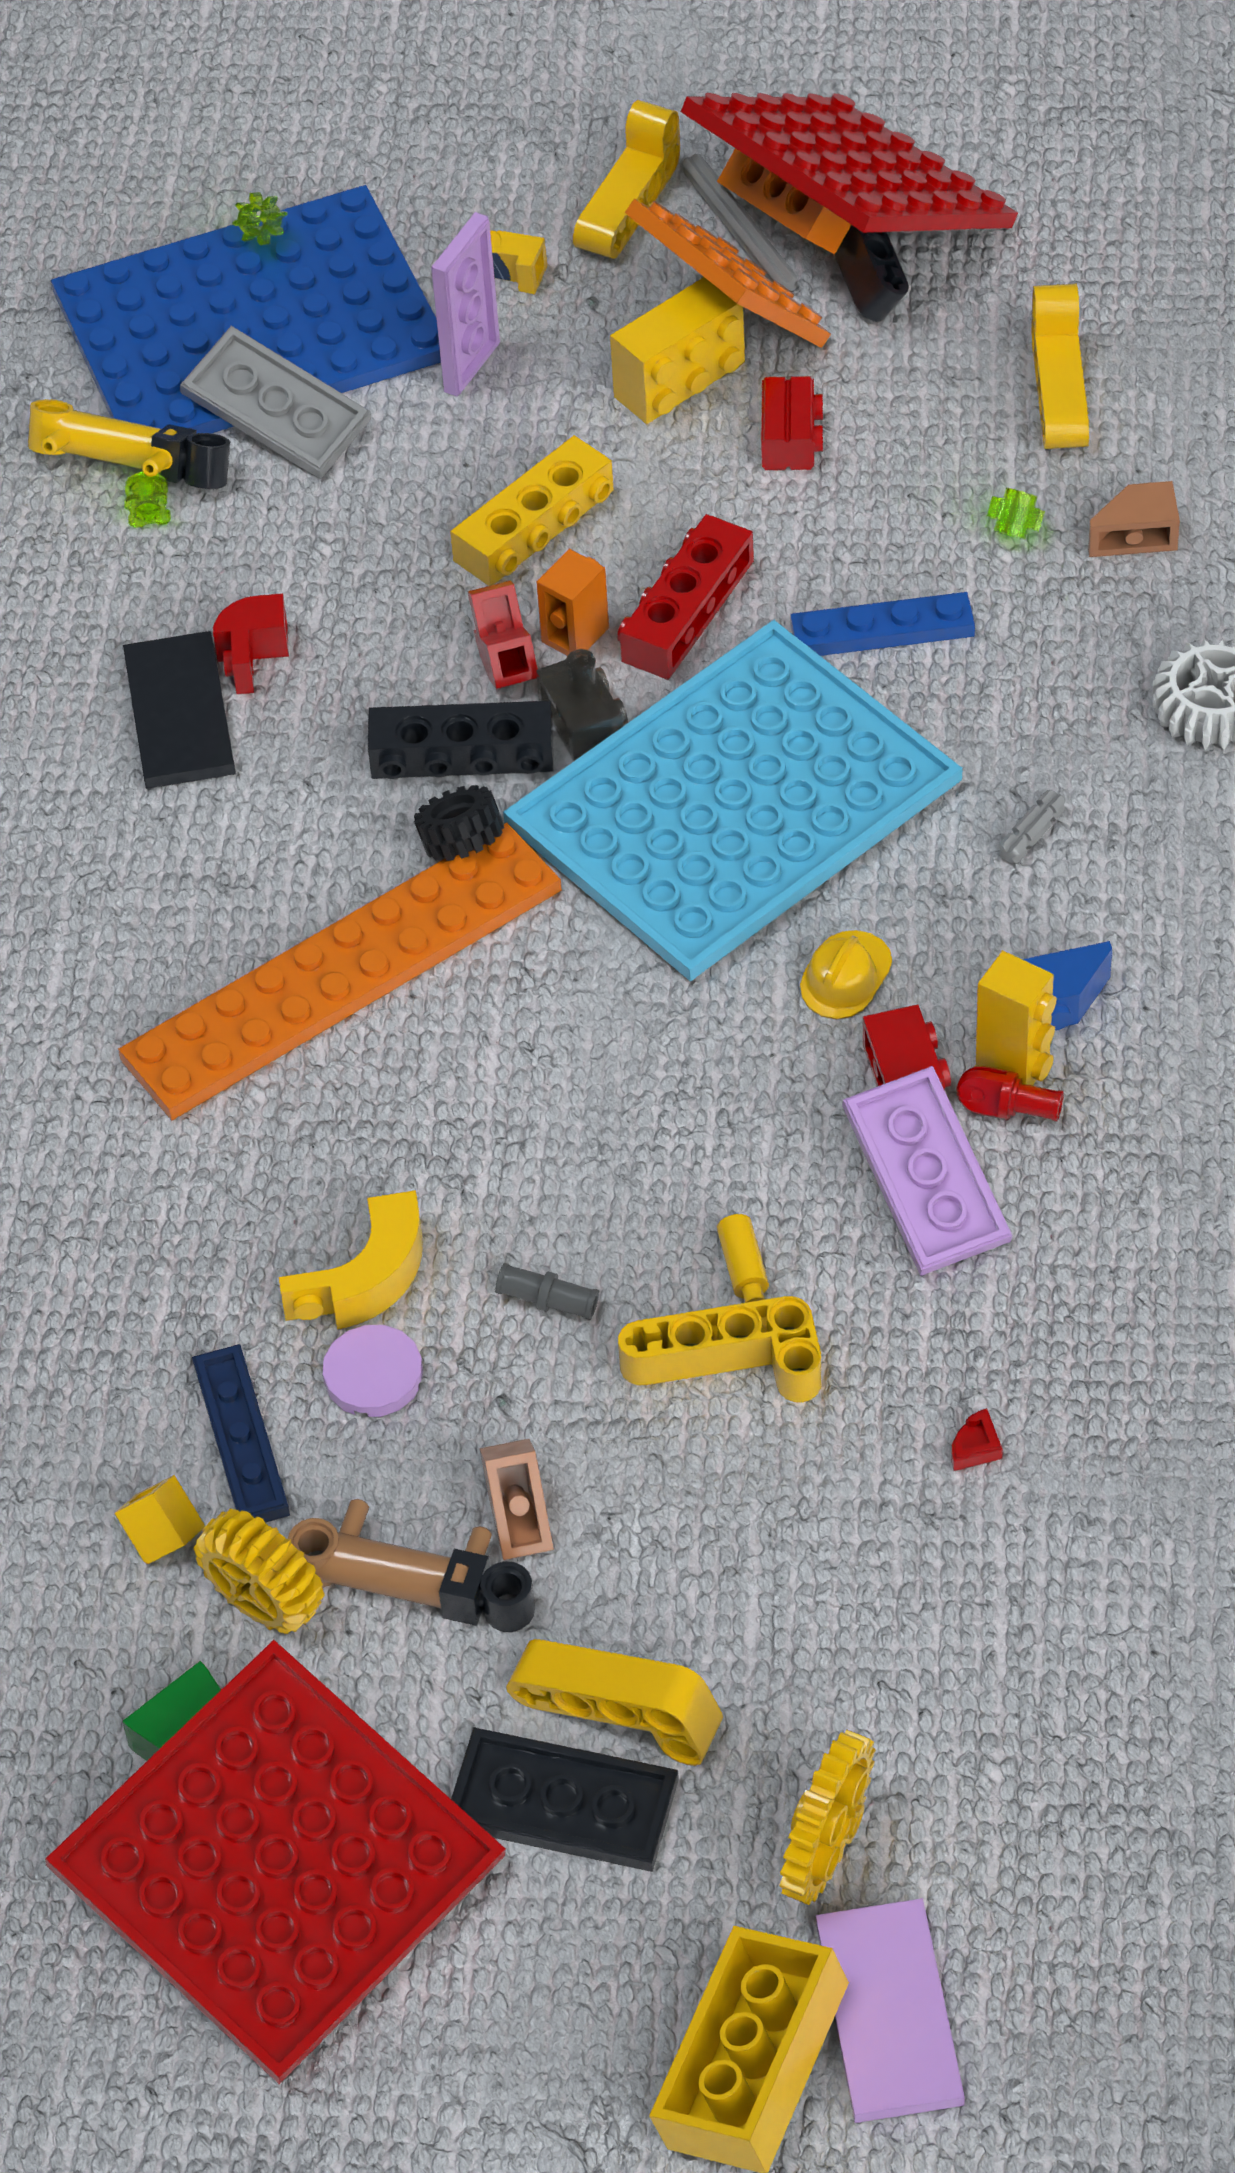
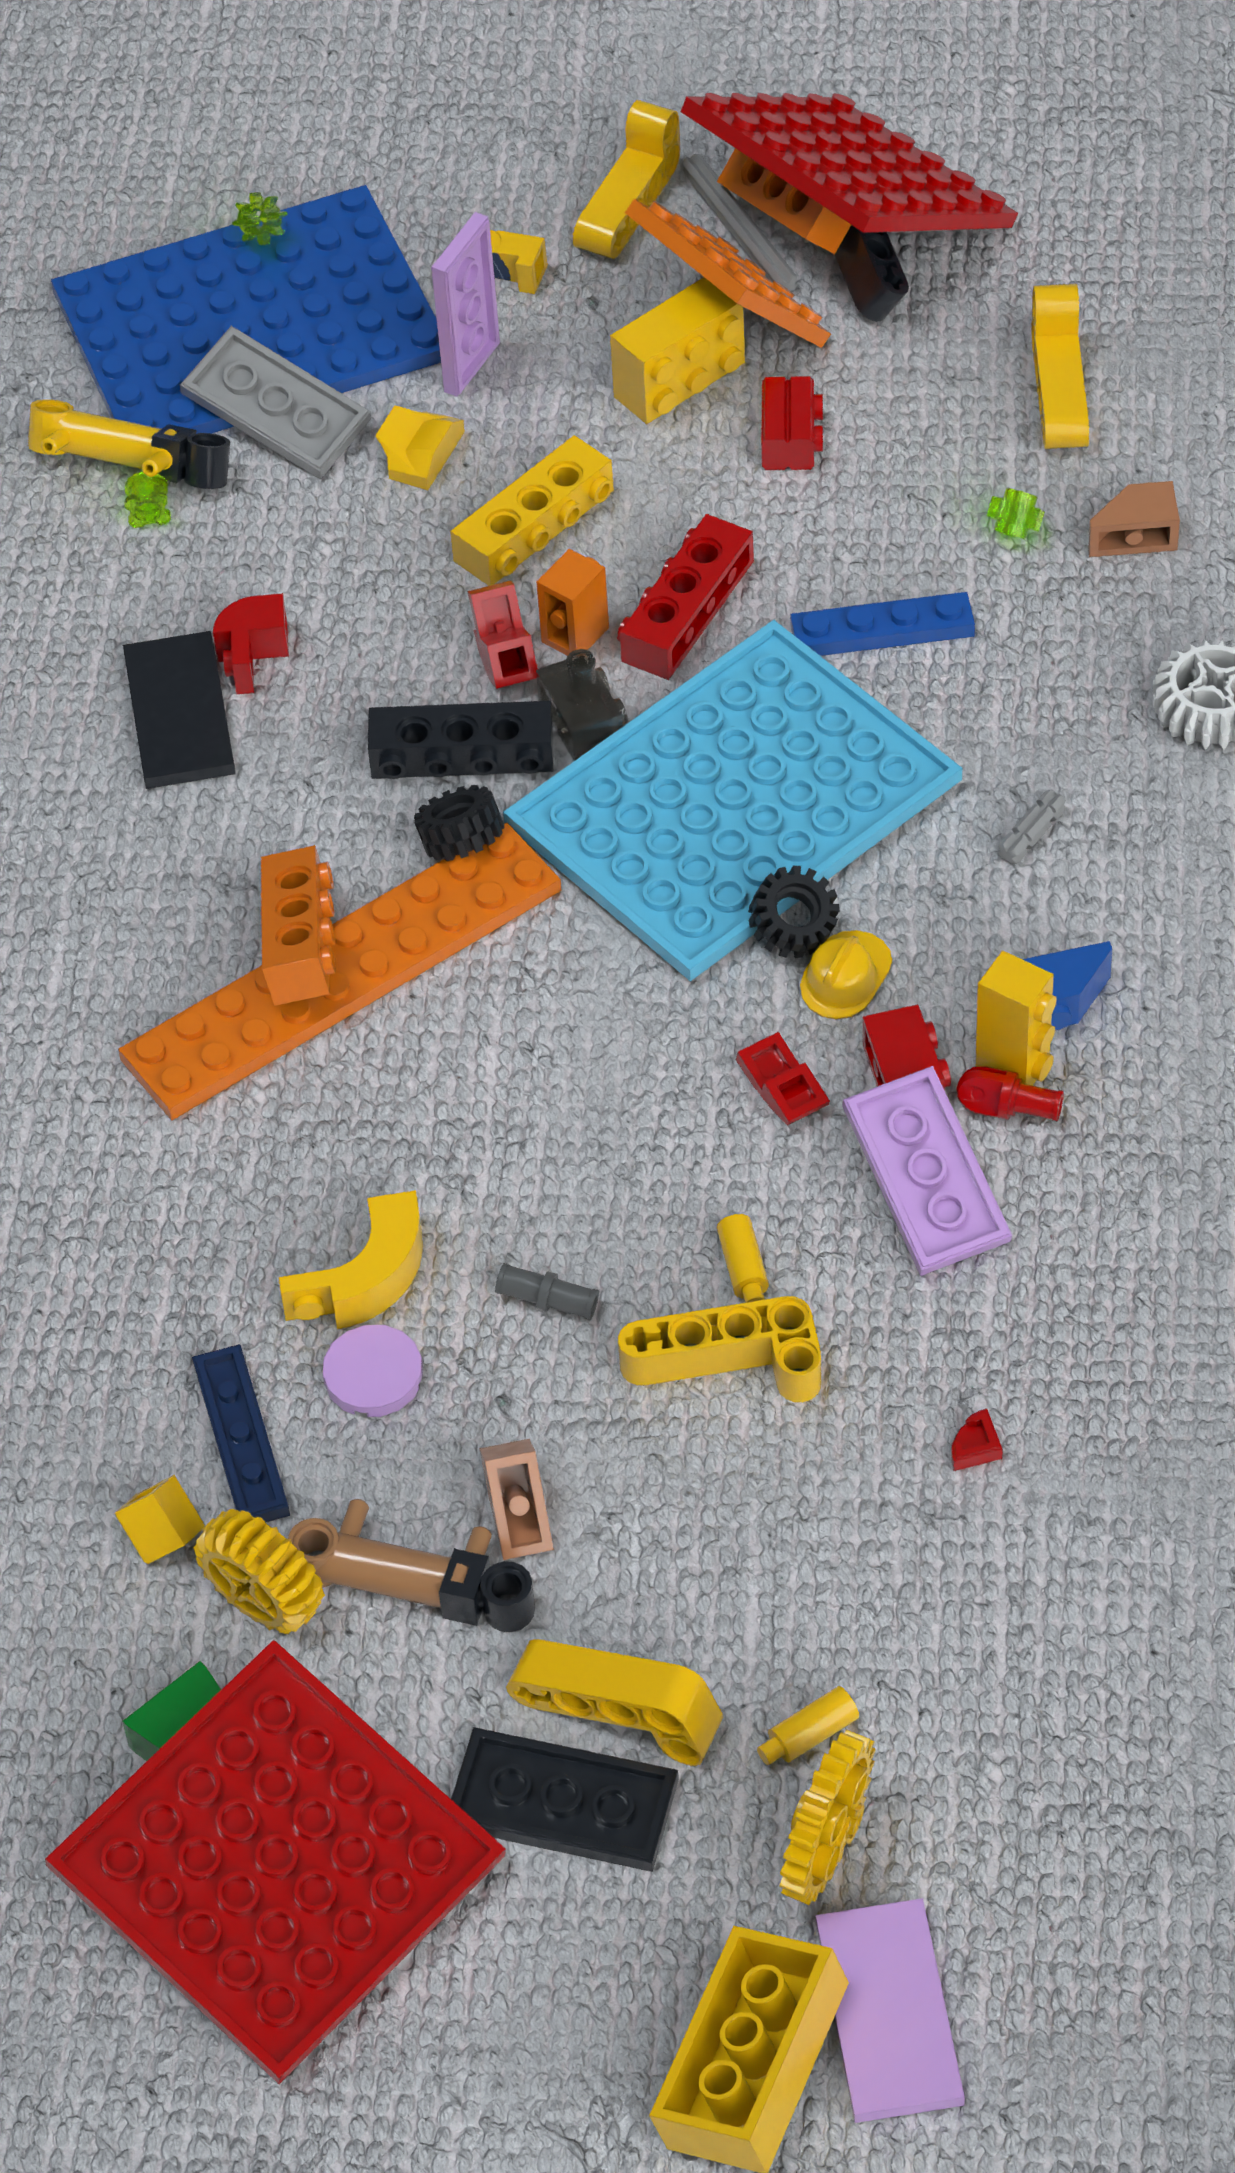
(297, 925): none -> orange brick
(418, 444): none -> yellow slope
(781, 1080): none -> red slope
(804, 889): none -> black tyre
(809, 1726): none -> yellow cylinder

